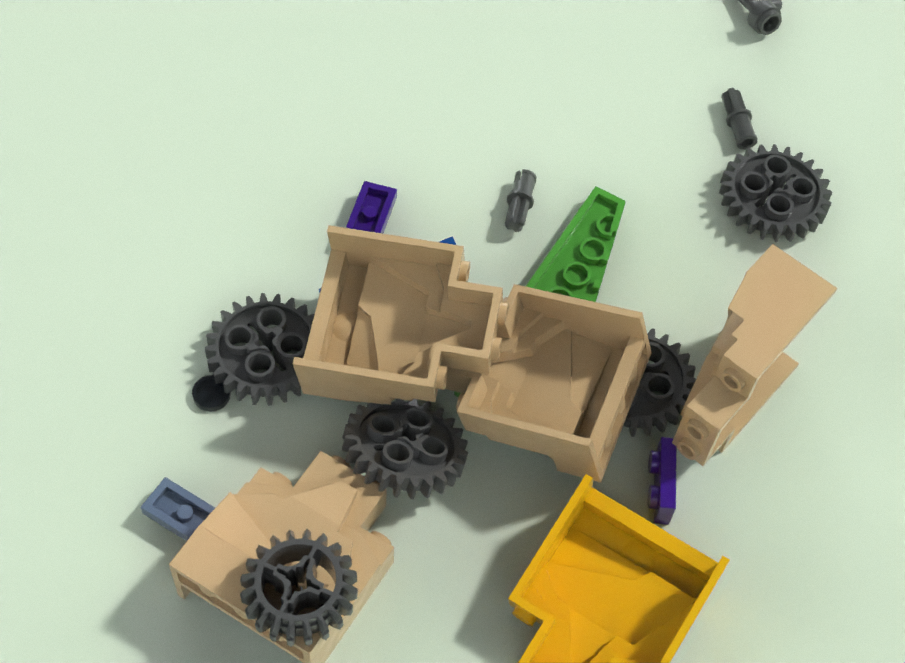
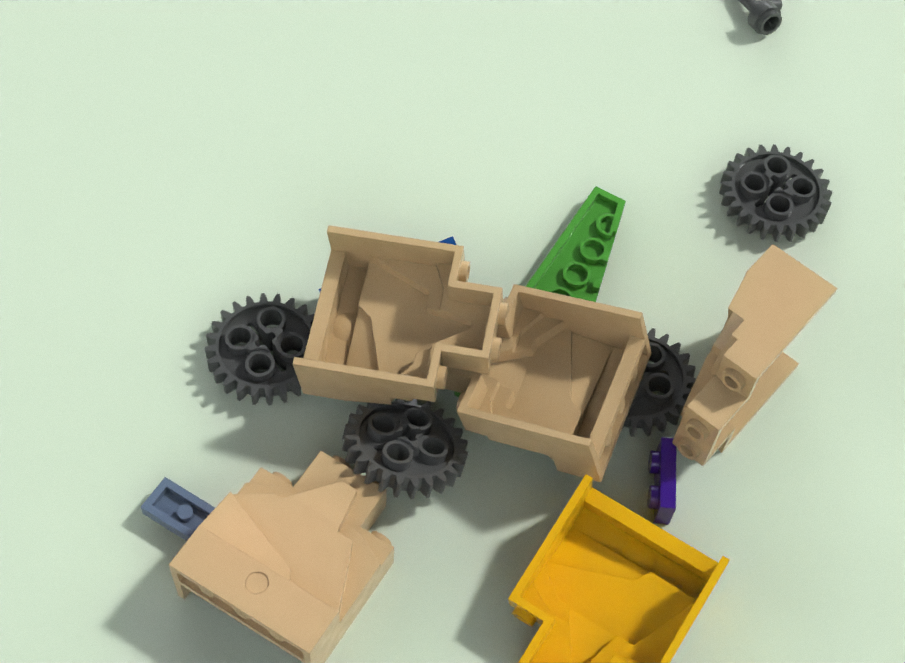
(209, 395): black piece -> none
(271, 569): dark grey gear -> none
(372, 208): dark purple plate -> none
(520, 200): dark grey axle -> none
(739, 119): dark grey axle -> none

